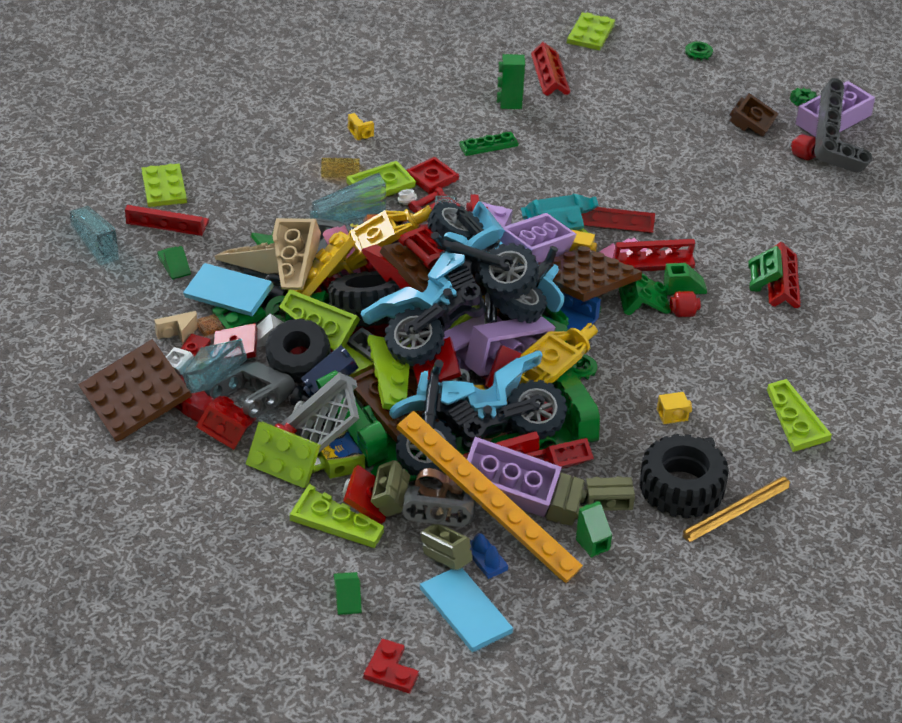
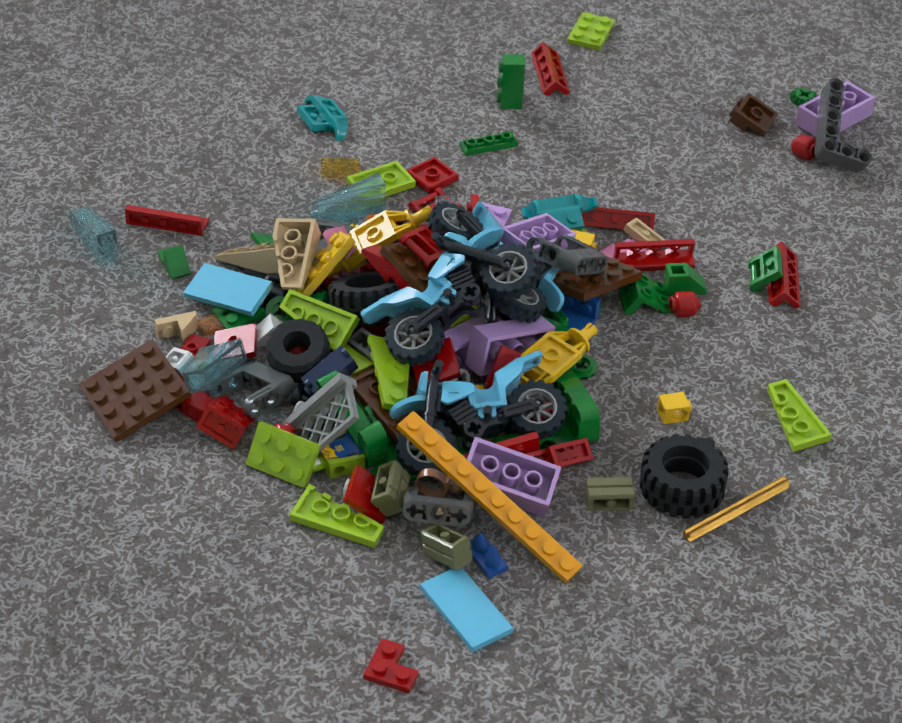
(163, 185): lime plate -> none
(323, 116): none -> teal plate
(347, 593): green slope -> none
(358, 128): yellow bracket -> none
(406, 196): white plate -> none
(566, 499): olive brick -> none
(572, 259): none -> dark grey connector
(593, 529): green slope -> none
(641, 231): none -> tan plate
(705, 50): green gear -> none

